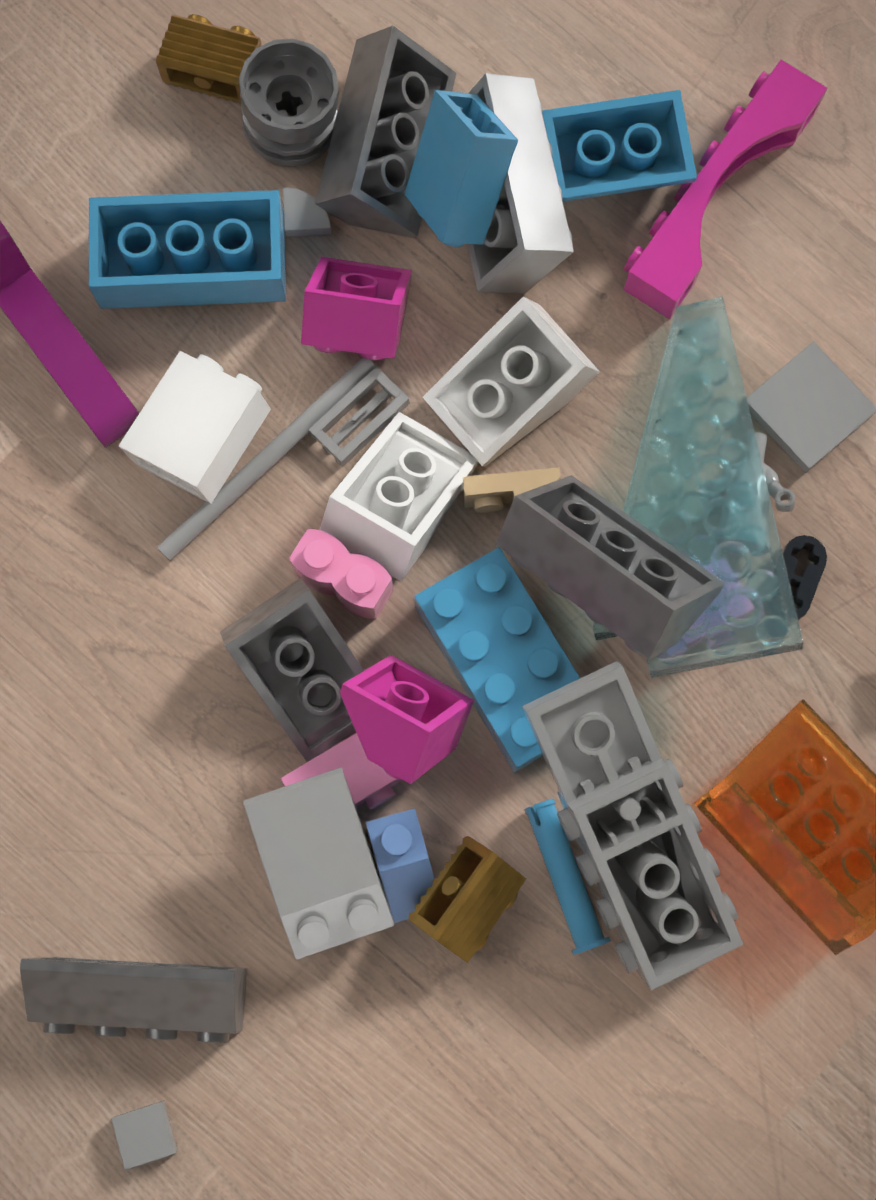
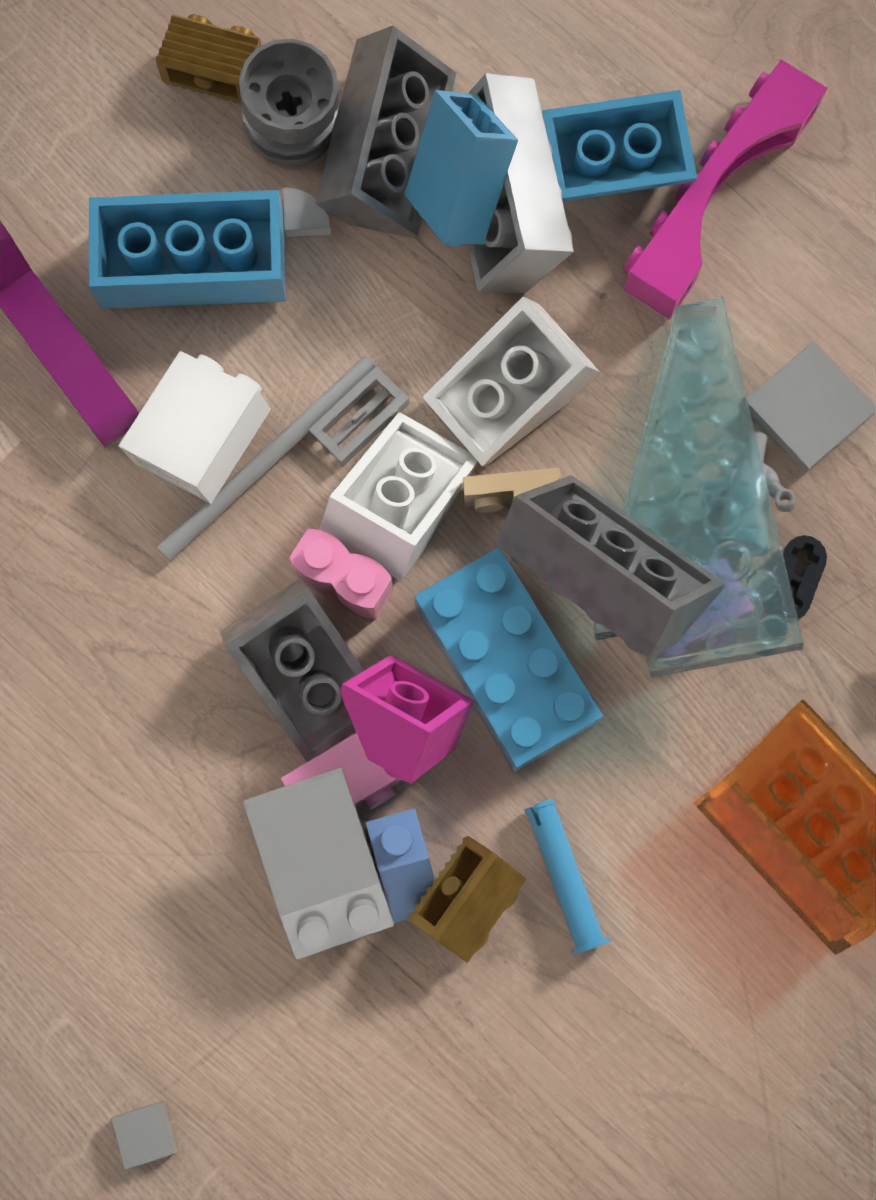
(134, 995): flat silver slope -> none
(355, 308): dark pink slope -> none
(633, 828): light grey wedge -> none

